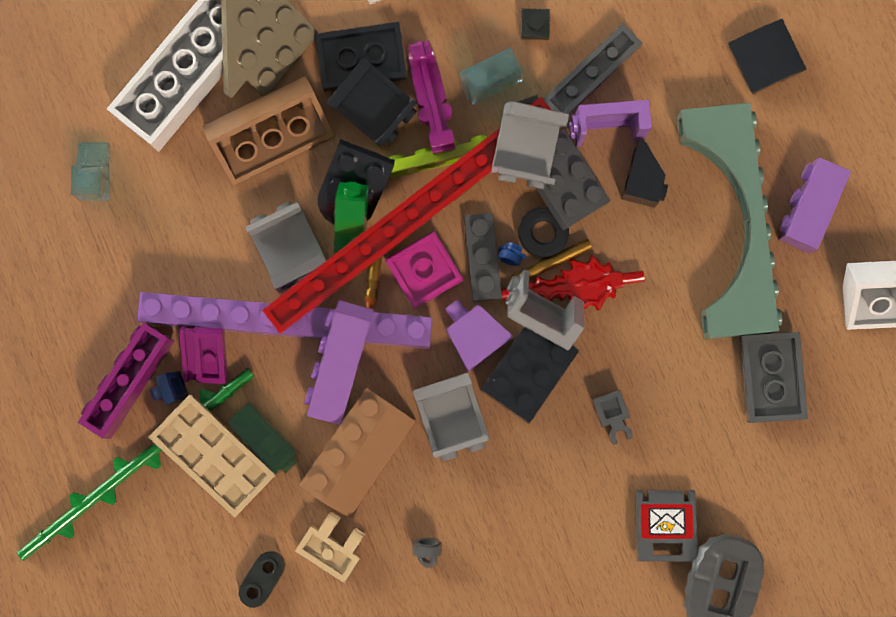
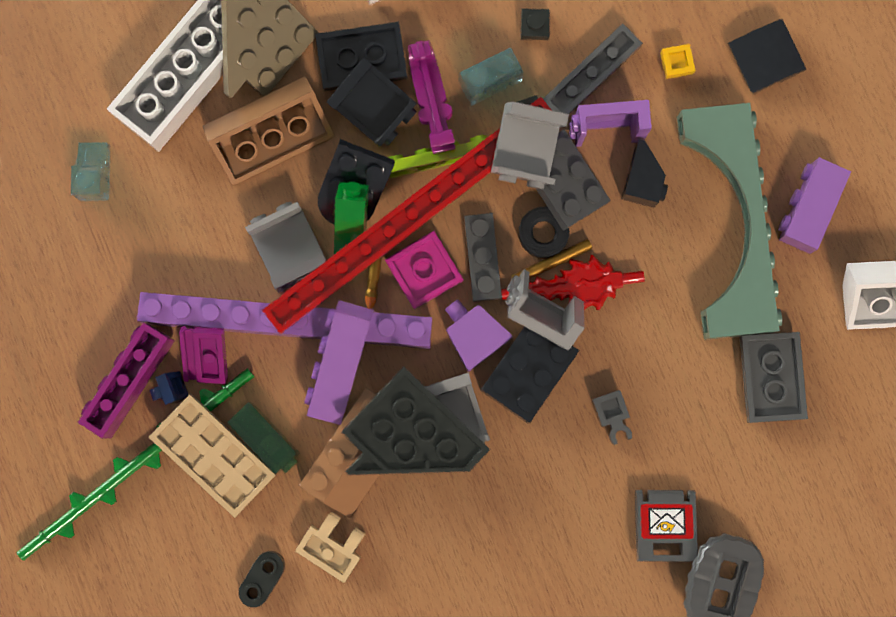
(410, 433): none -> pearl dark grey wing
(427, 548): dark grey tile -> none
(511, 254): blue plate -> none
(677, 61): none -> yellow plate

